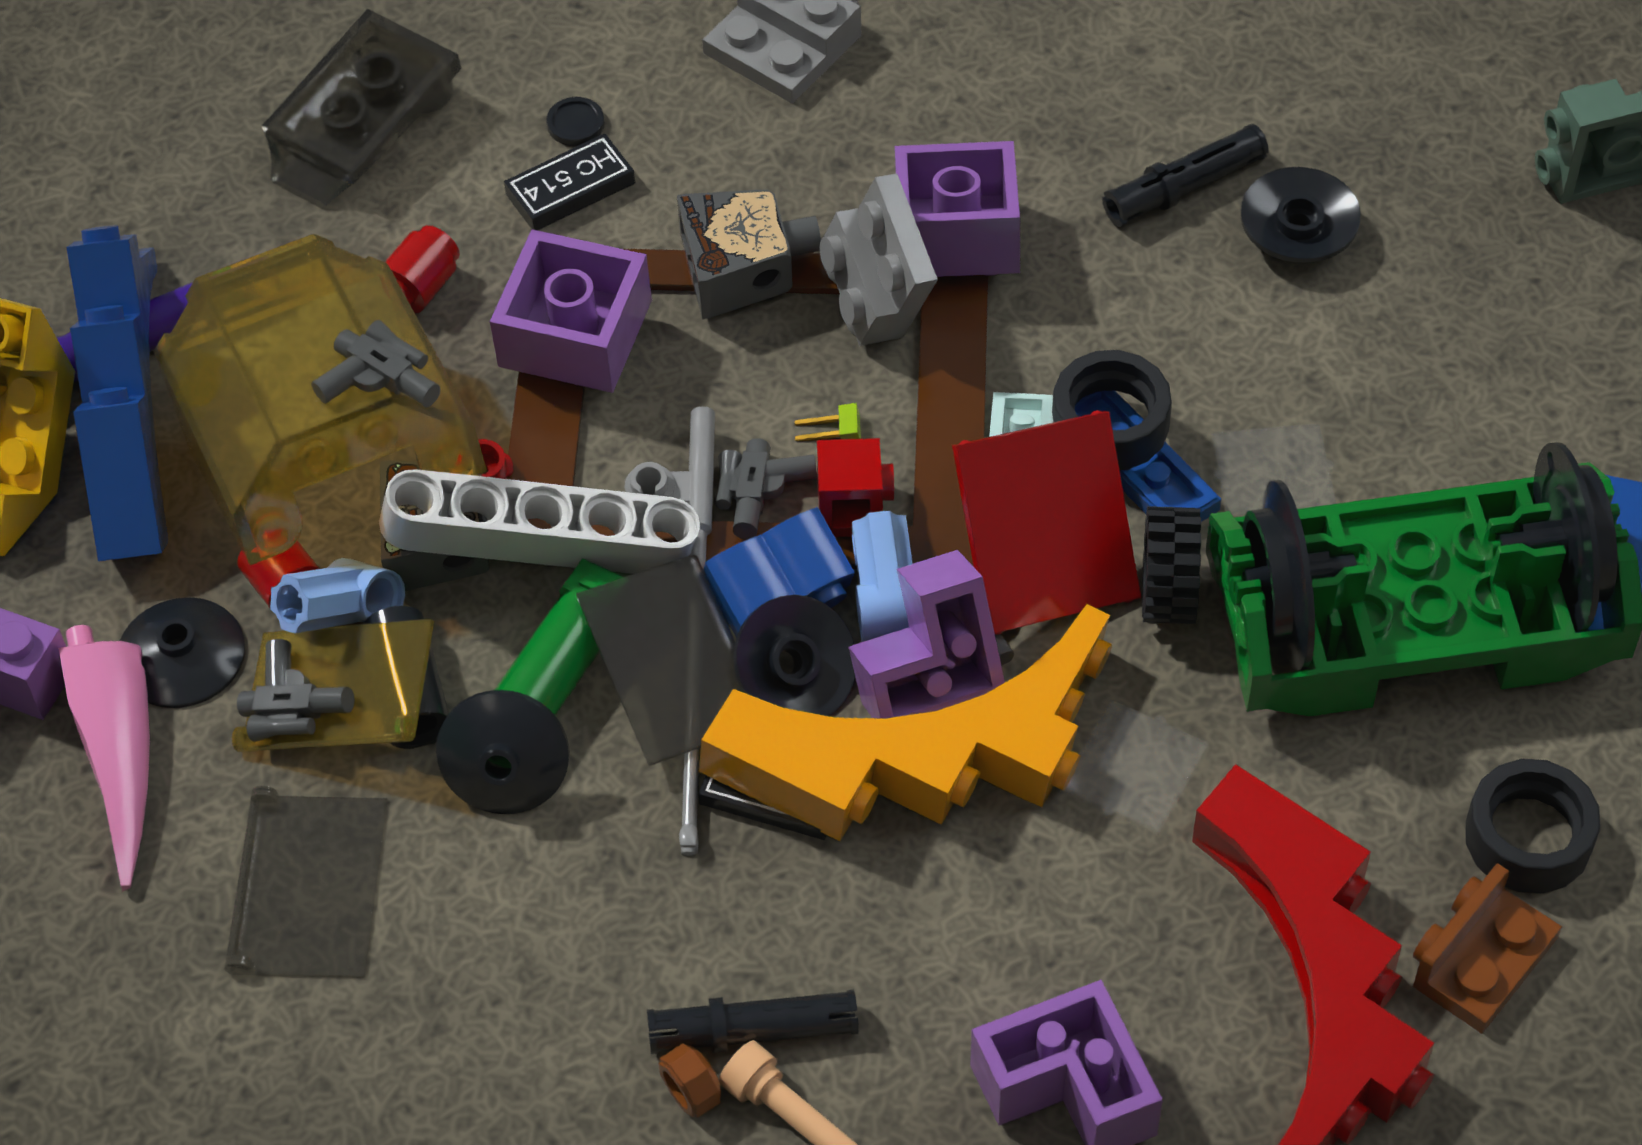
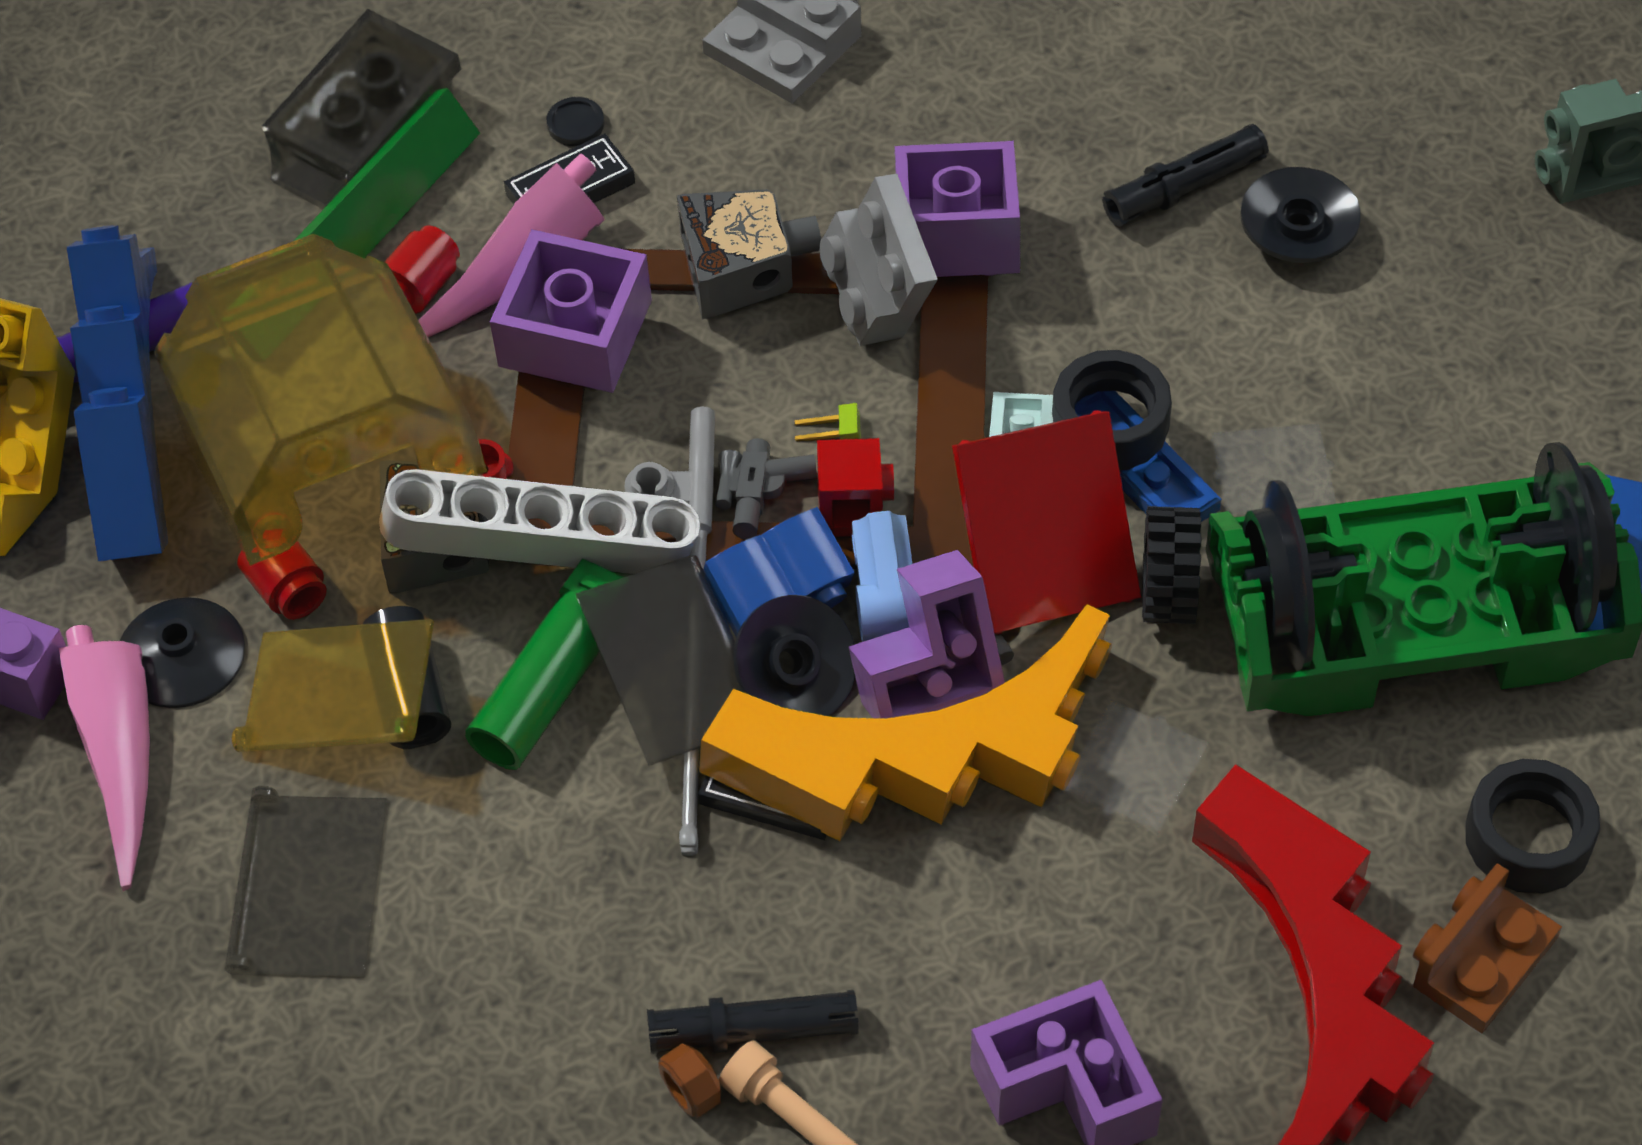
(288, 699): dark grey piece -> none
(334, 595): light blue piece -> none
(377, 362): dark grey piece -> none
(396, 176): none -> green tile
(509, 727): black dish -> none
(550, 206): none -> bright pink piece

